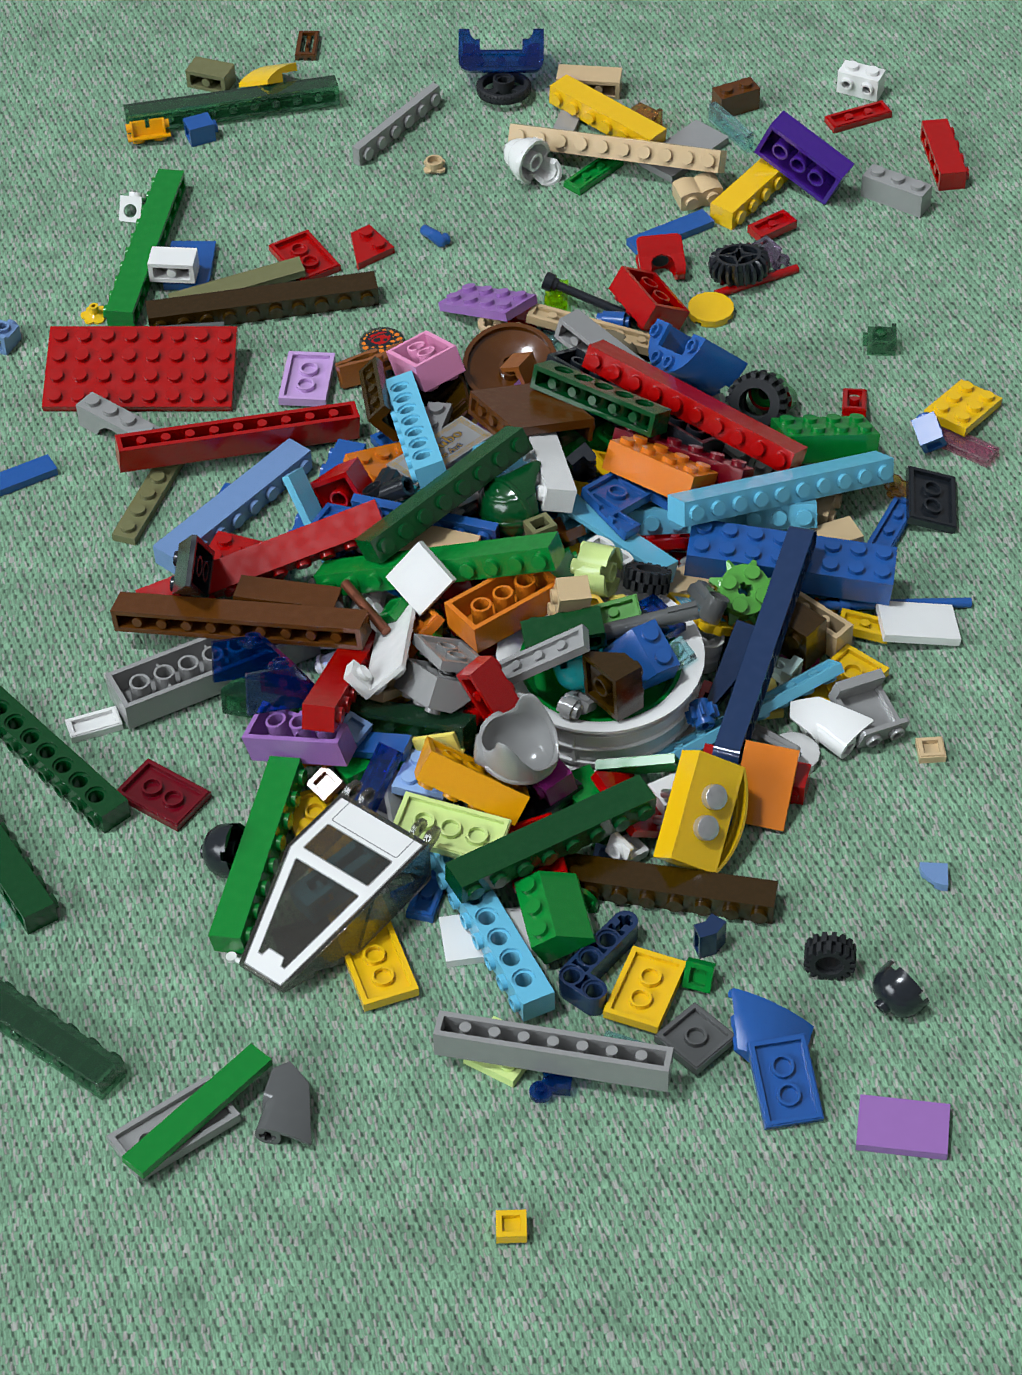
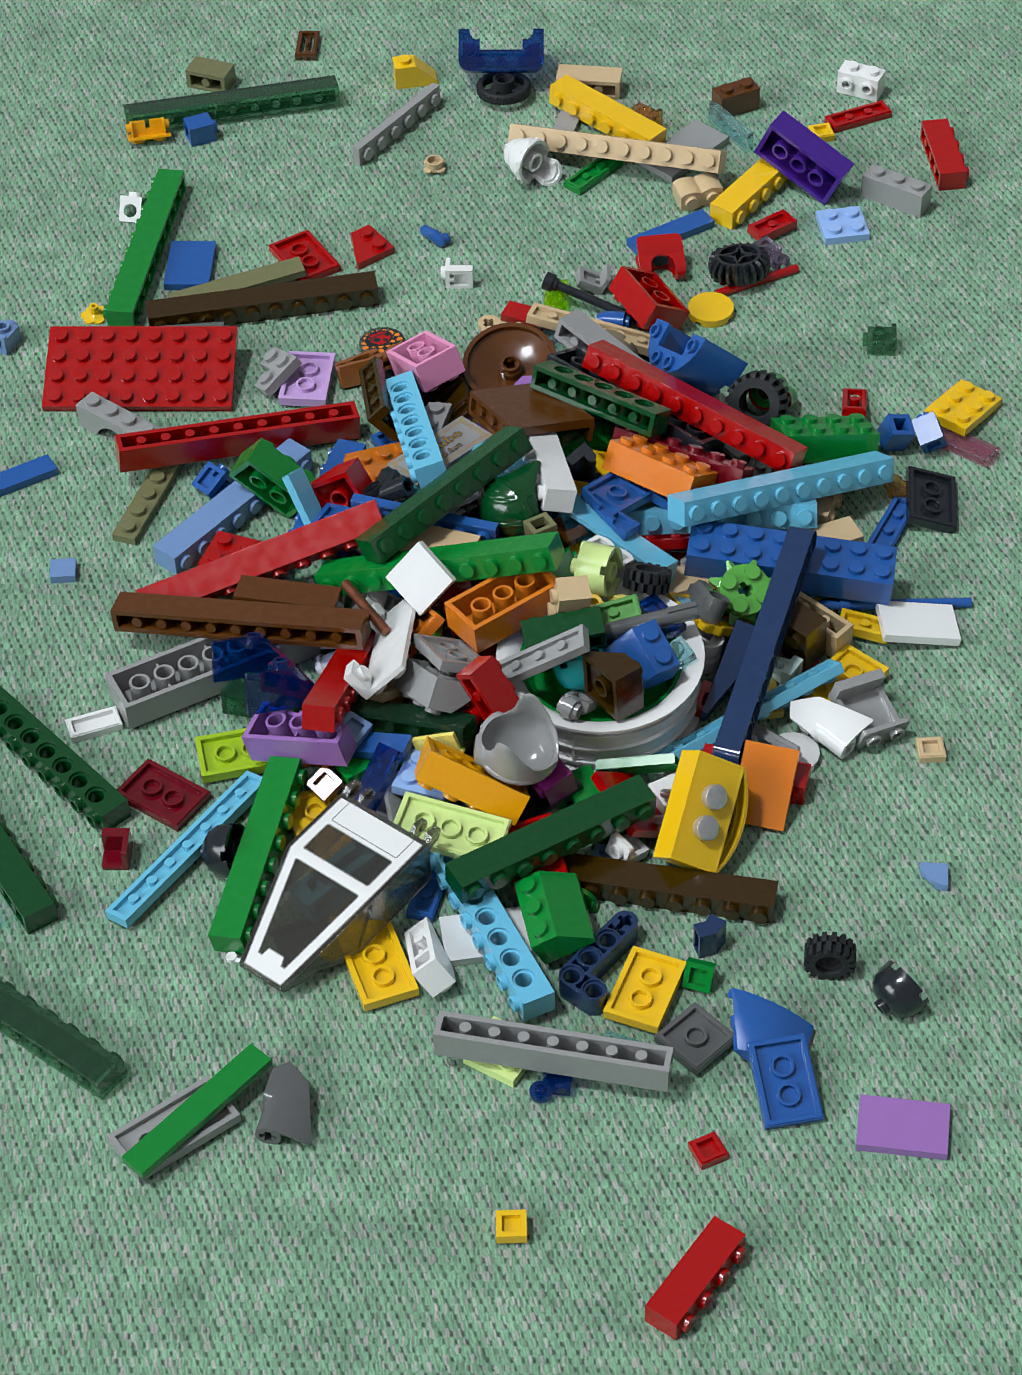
(63, 570): none -> medium blue tile
(117, 848): none -> dark red panel
(173, 264): white brick -> none
(183, 852): none -> medium azure plate
(193, 568): slope -> none
(211, 479): none -> blue bracket
(225, 756): none -> lime plate
(261, 472): none -> green brick
(267, 75): yellow slope -> none
(279, 368): none -> light grey plate
(394, 609): green tile -> none
(412, 72): none -> yellow slope
(428, 958): none -> white slope
(457, 275): none -> white bracket
(487, 302): medium lavender plate -> none
(522, 365): dark orange panel -> none
(593, 281): none -> light grey bracket
(695, 1278): none -> red brick
(702, 714): blue gear -> none
(708, 1150): none -> red tile
(823, 131): none -> yellow tile
(842, 225): none -> light blue plate
(896, 432): none -> blue brick

